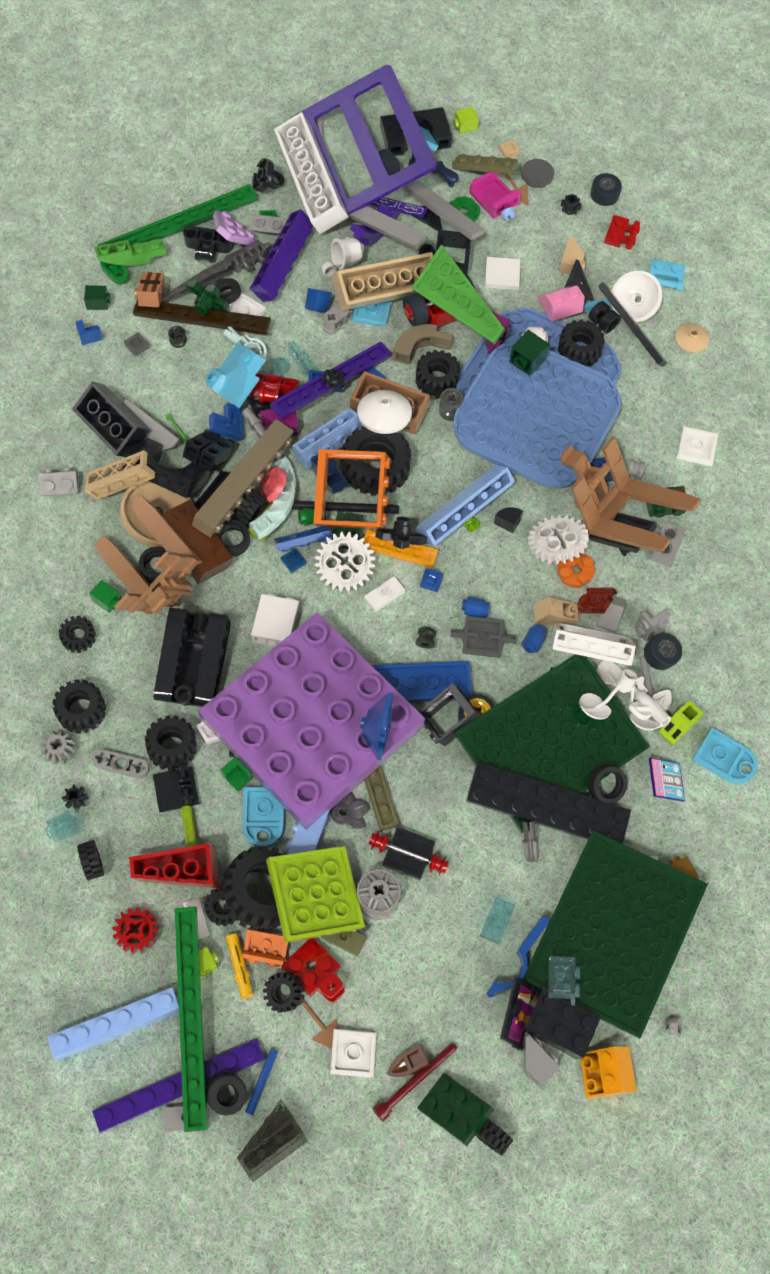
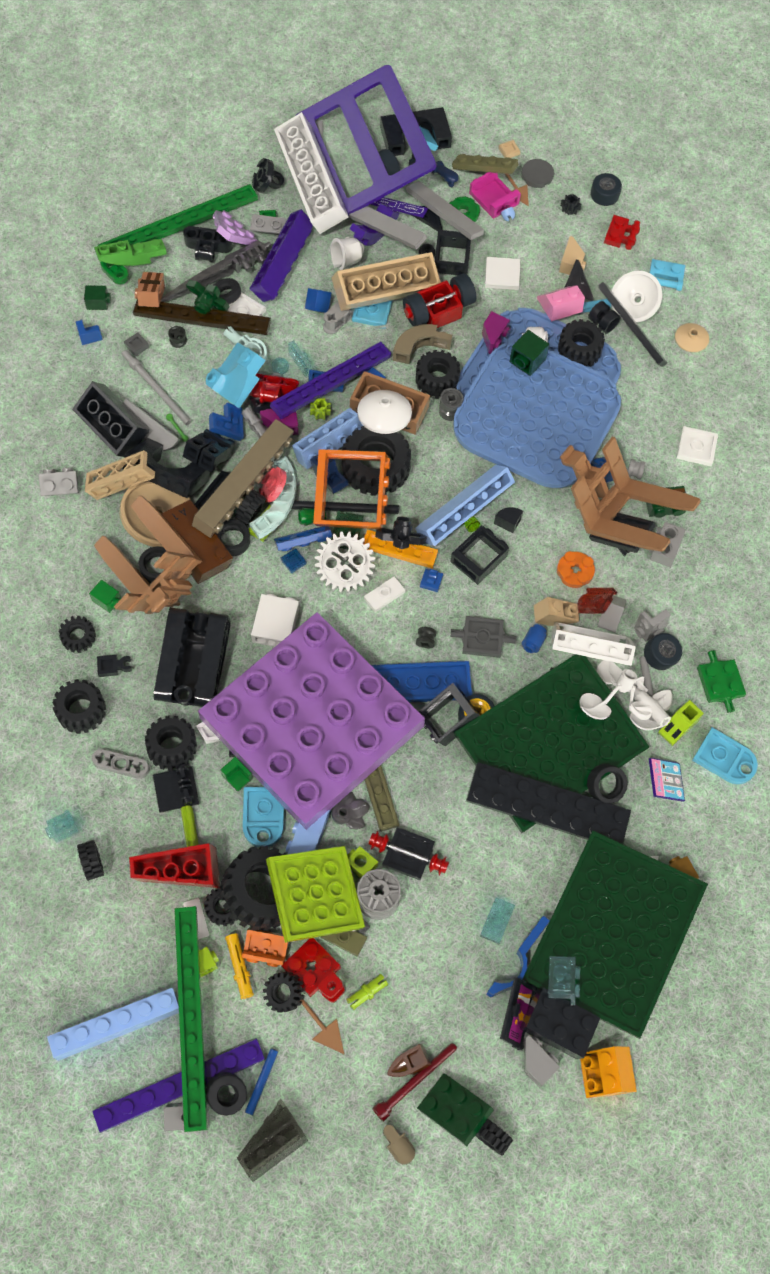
(54, 742): light grey gear -> none
(77, 793): black gear -> none
(110, 665): none -> black plate
(135, 364): none -> light grey bar
(141, 924): red gear -> none
(320, 408): none -> lime gear
(331, 269): white hinge -> none
(333, 378): black plant -> none
(353, 1053): white tile -> none
(360, 853): none -> lime brick
(367, 991): none -> lime pin
(377, 725): blue wedge -> none
(399, 1145): none -> dark tan arm
(452, 292): bright green wing -> none
(466, 120): lime brick -> none
(467, 566): none -> black window
(475, 607): blue brick -> none
(530, 841): dark grey axle -> none
(548, 546): white gear -> none
(675, 1026): light grey hinge -> none
(721, 681): none -> green plate

